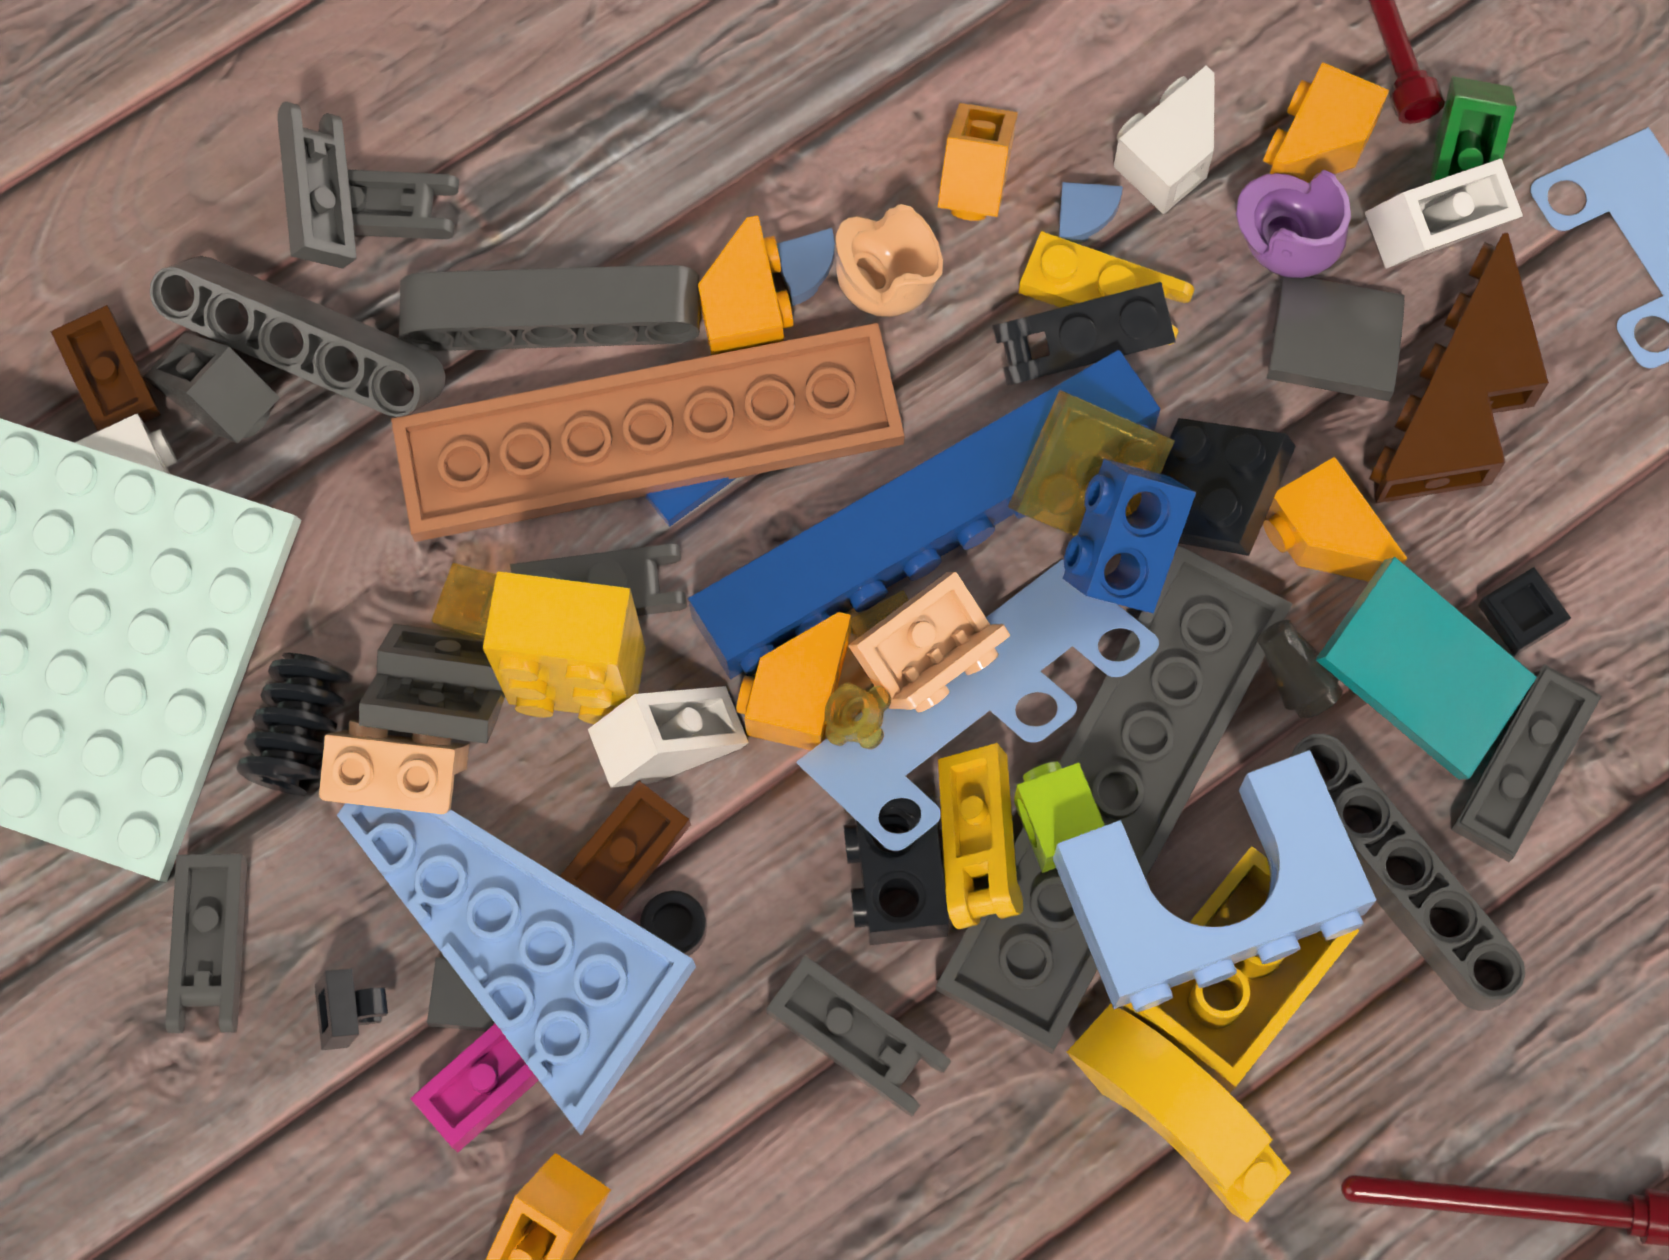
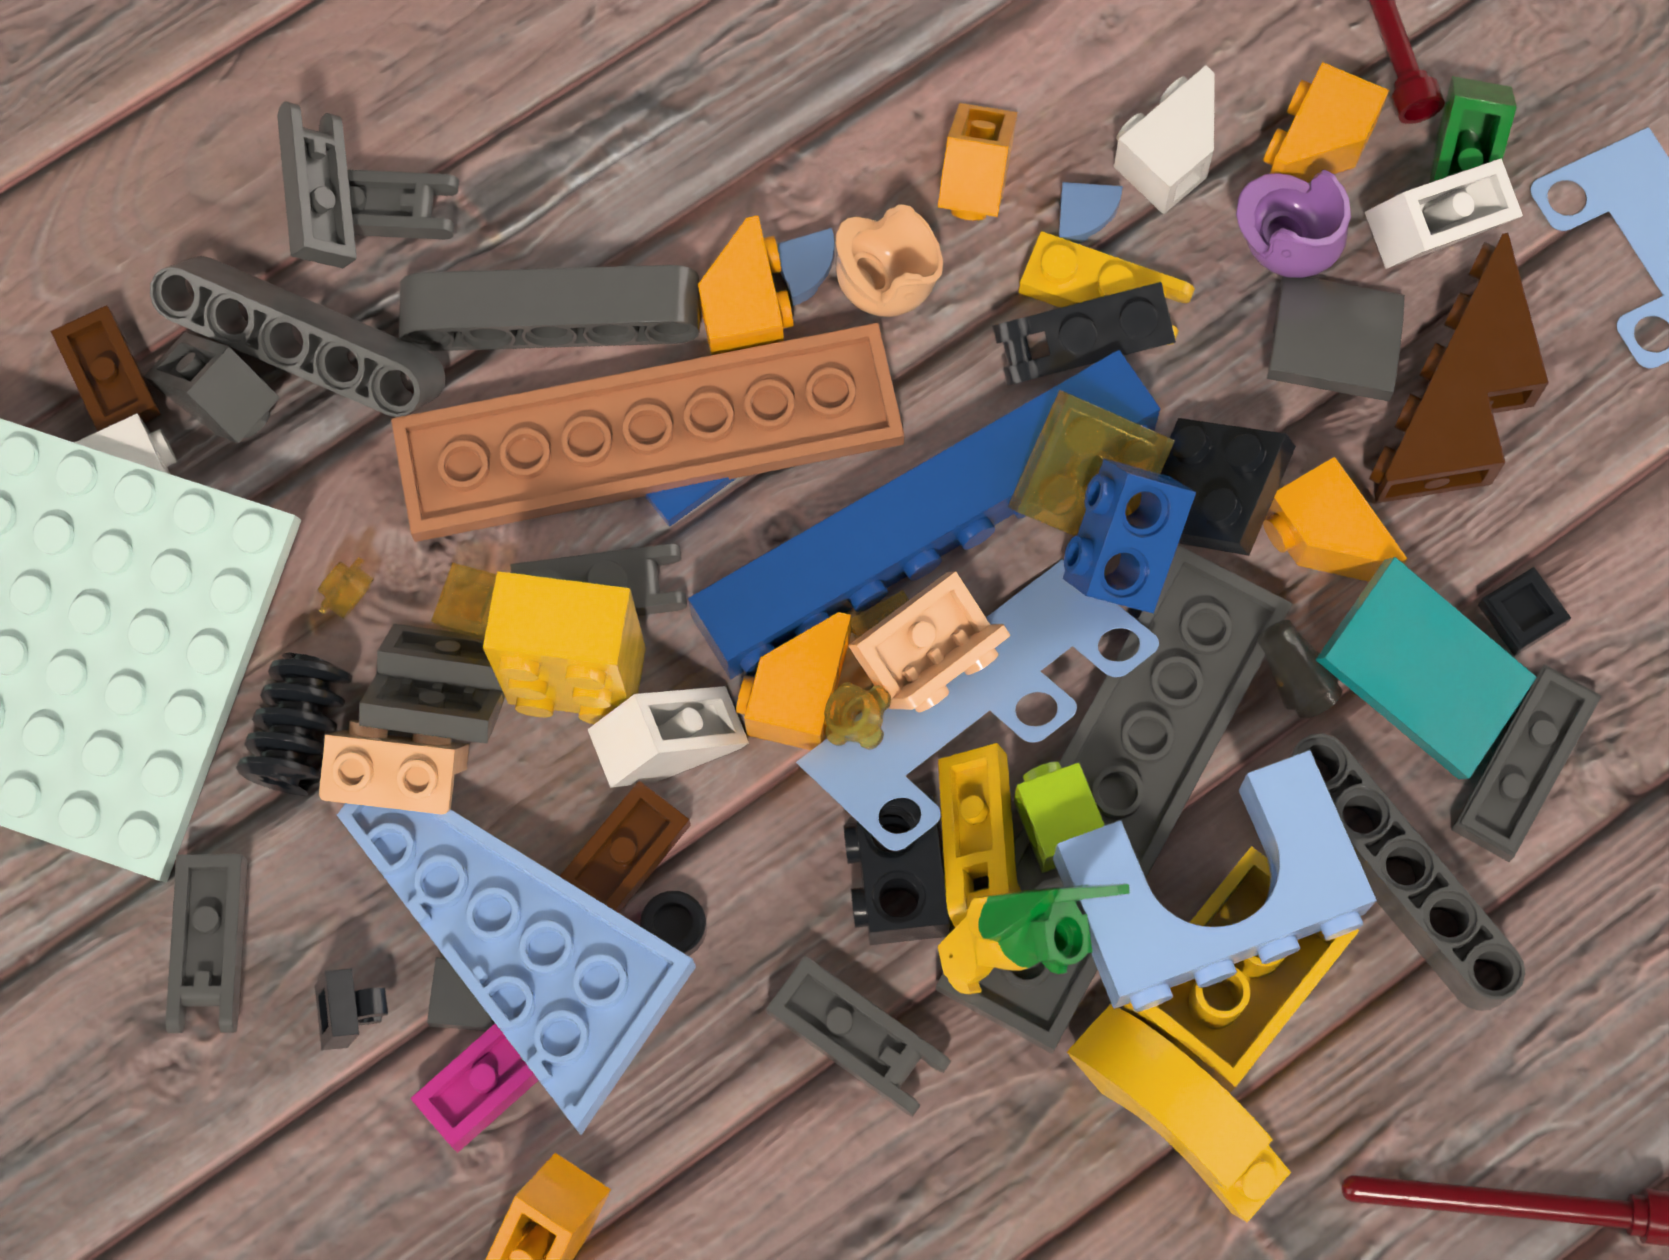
(344, 588): none -> clear yellow plate
(1020, 931): none -> green animal

